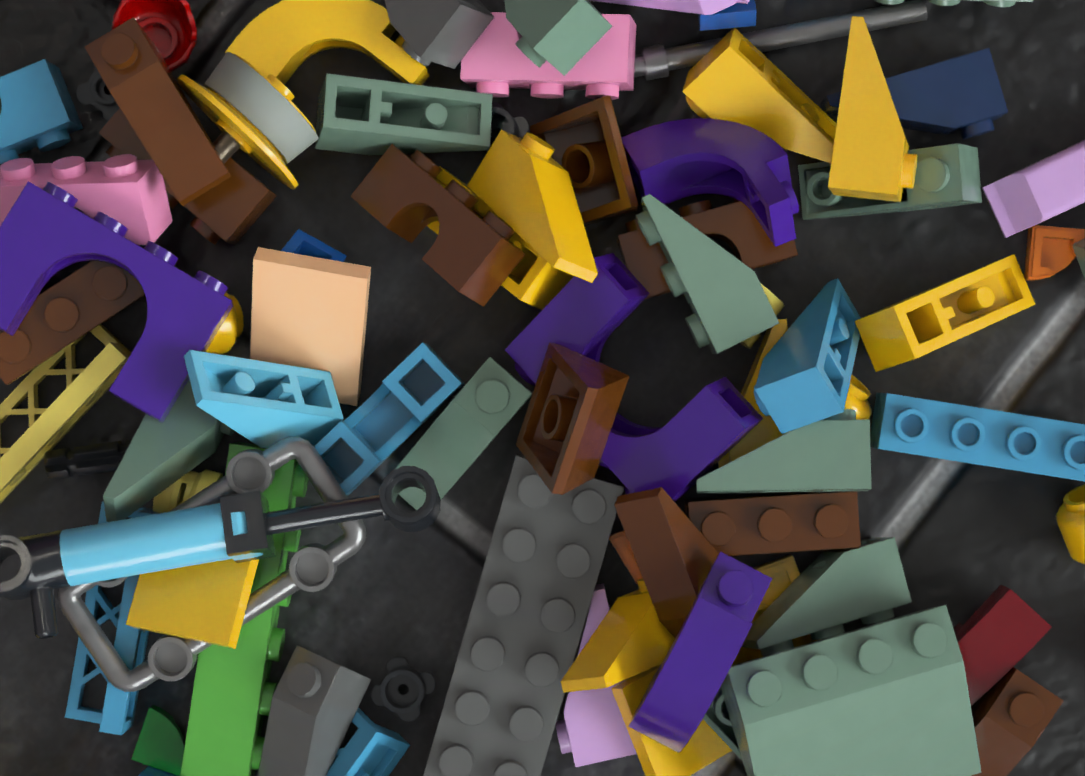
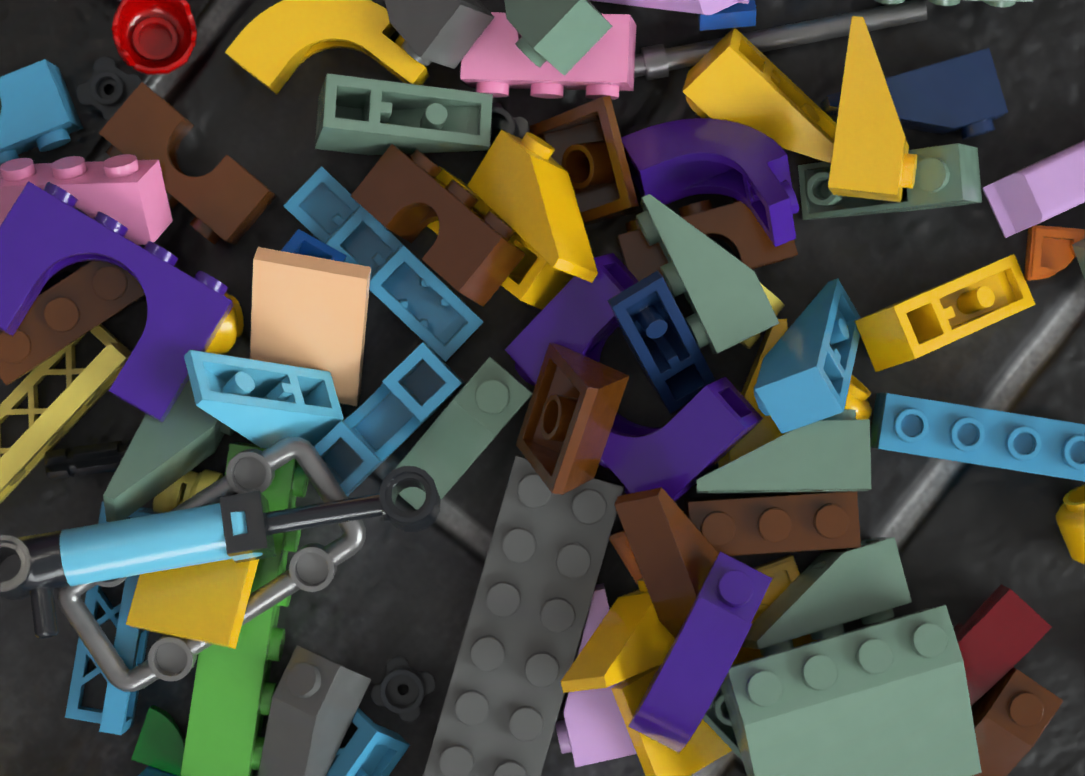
(158, 110): reddish brown slope -> none
(253, 116): piece -> none
(396, 272): none -> dark azure slope
(661, 341): none -> dark blue slope

